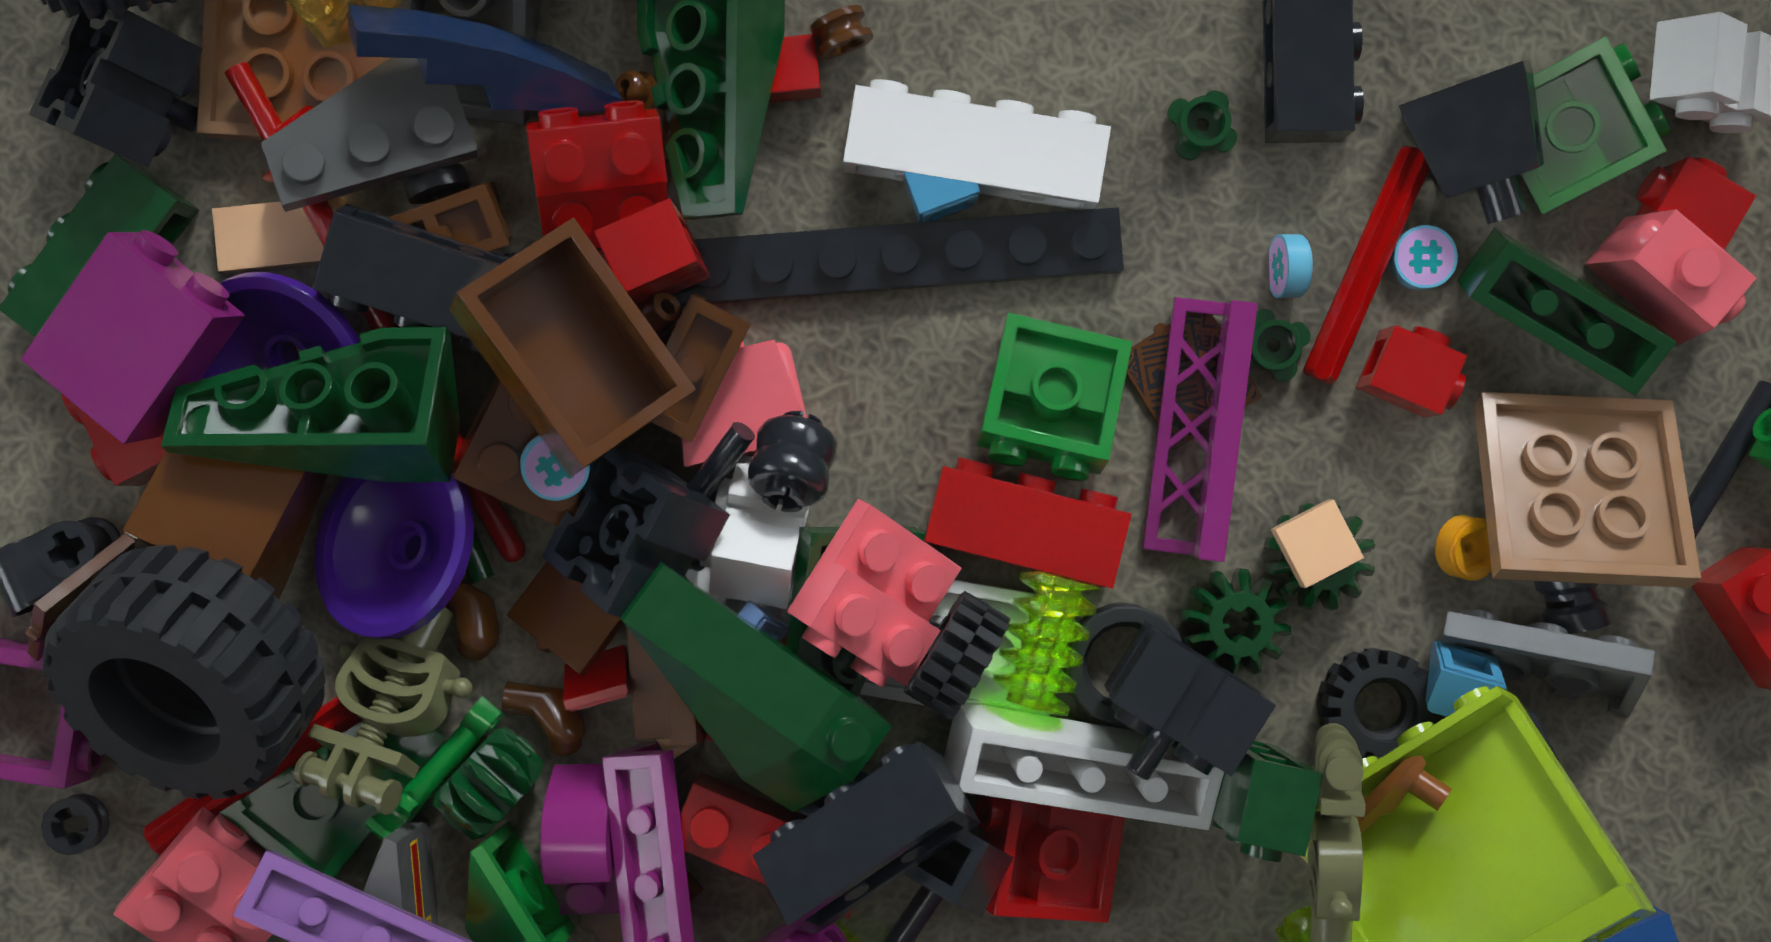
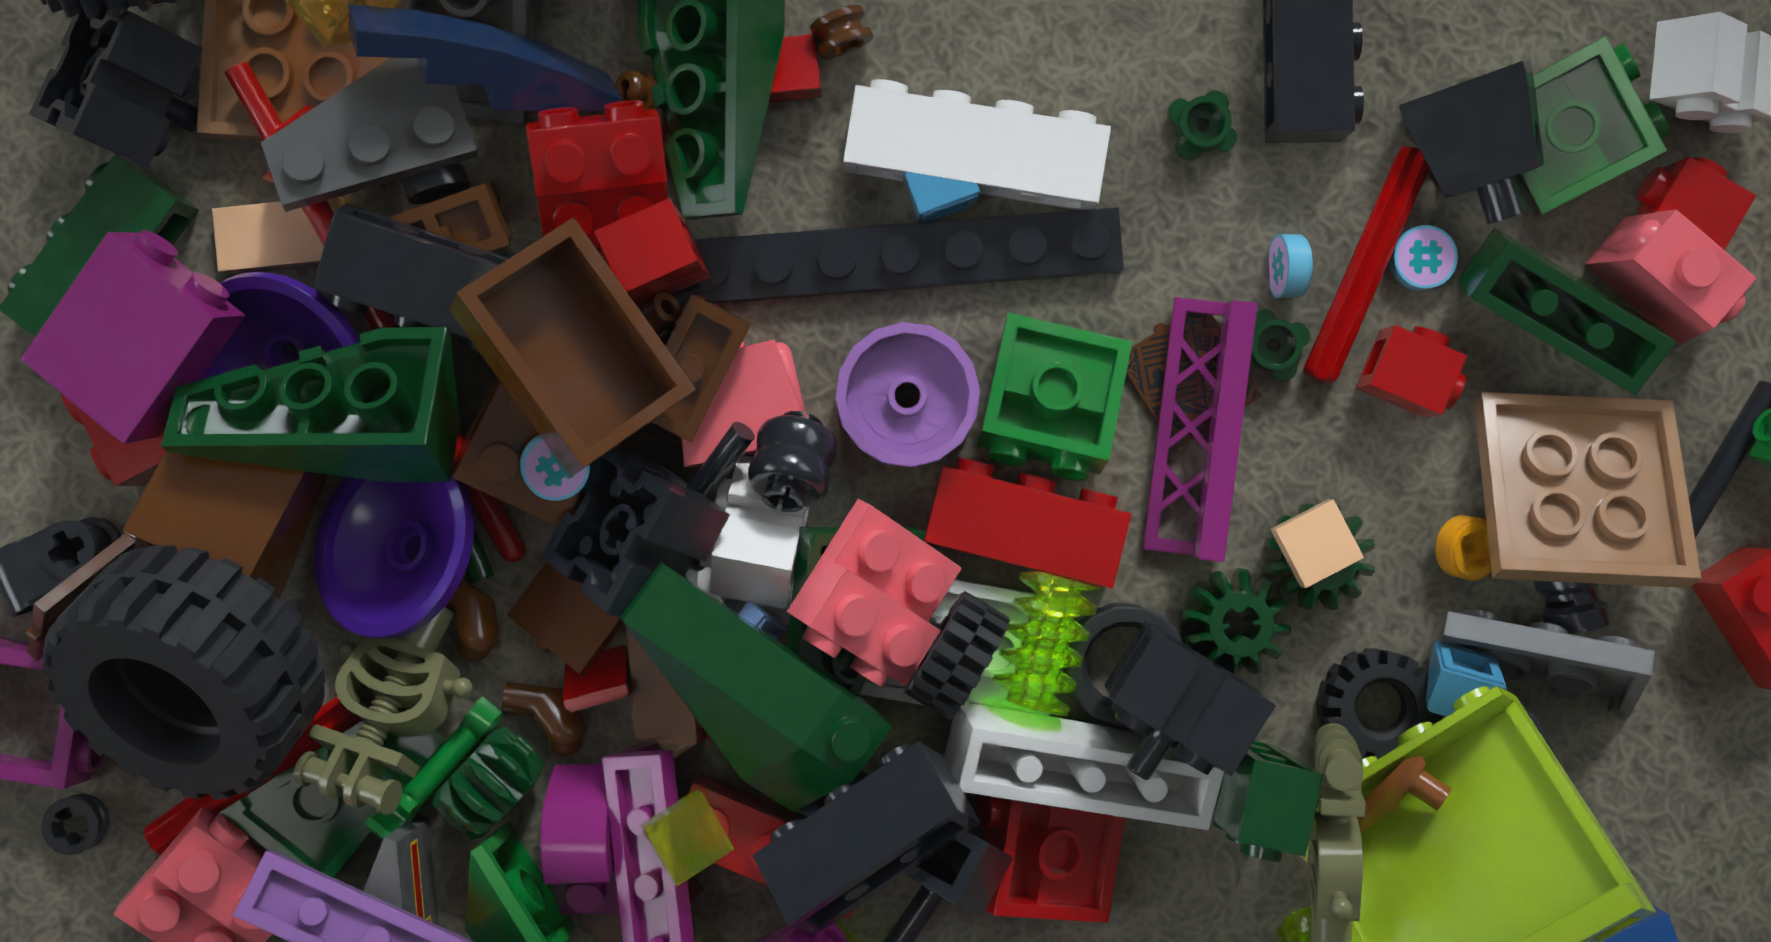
(687, 837): none -> clear neon green tile
(907, 356): none -> medium lavender wheel

